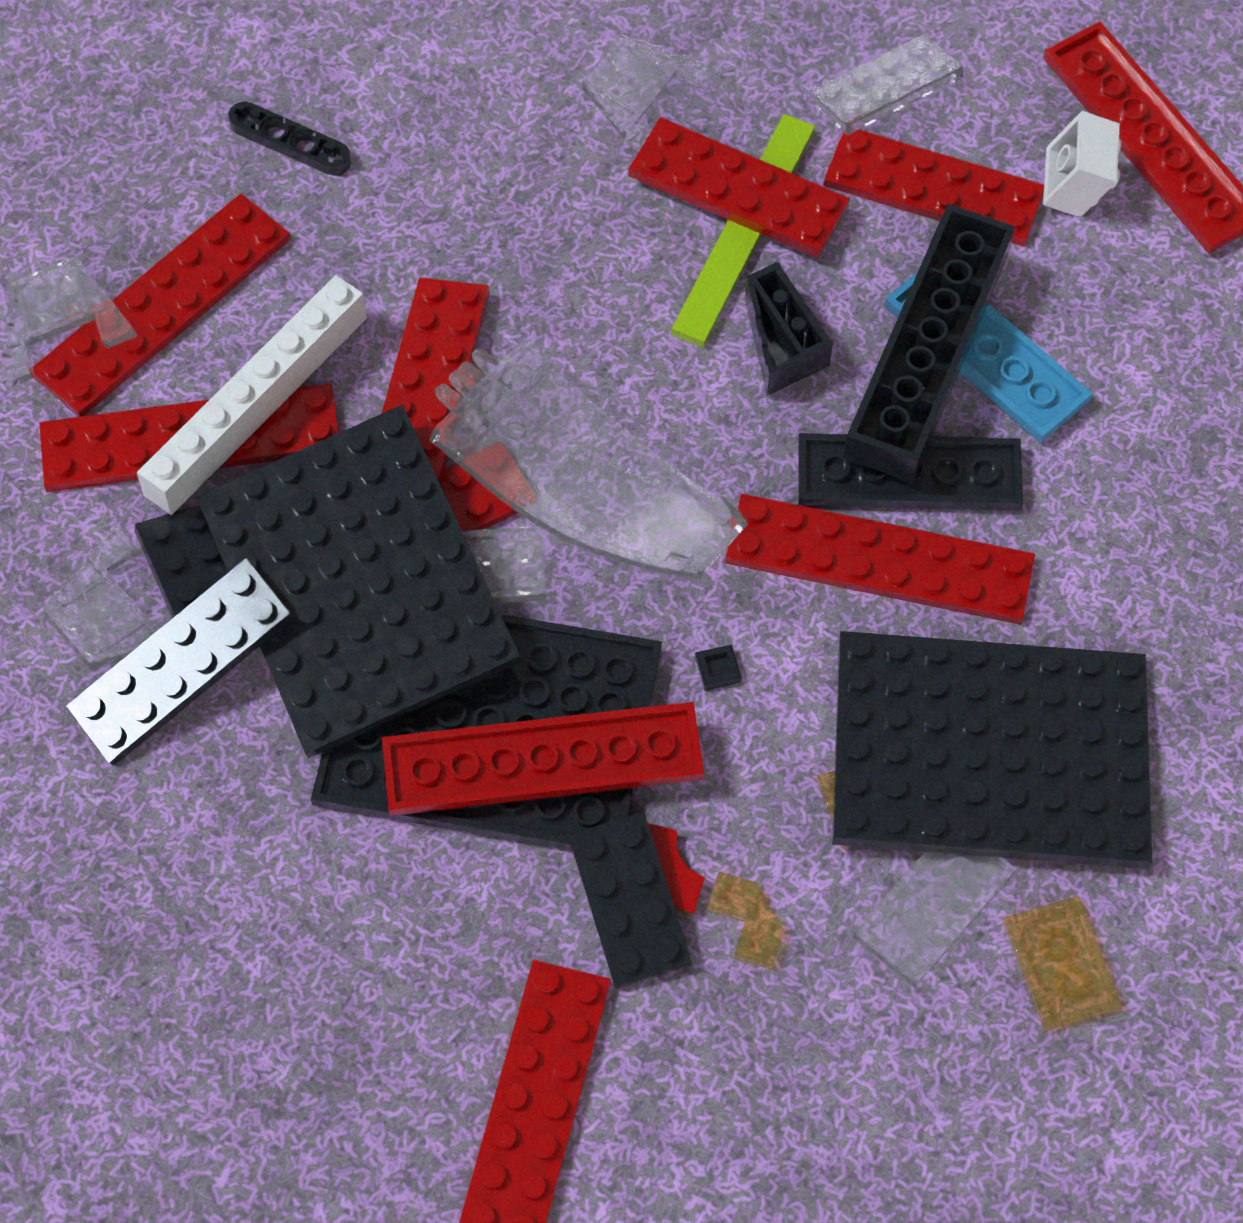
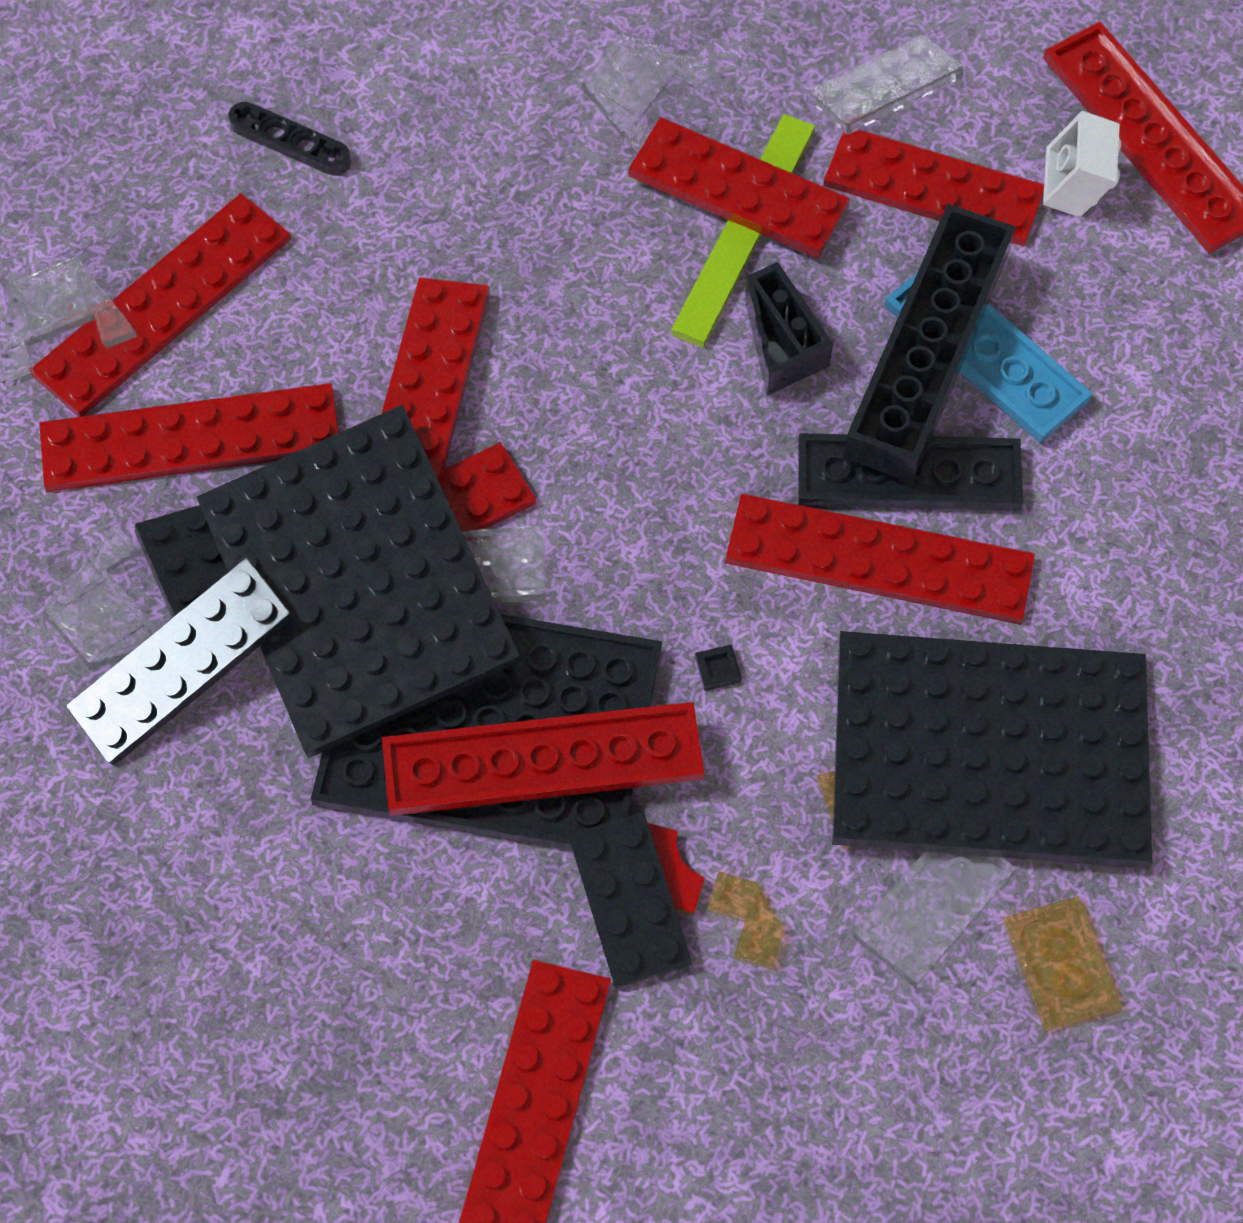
(252, 395): white brick -> none
(577, 468): clear windscreen -> none

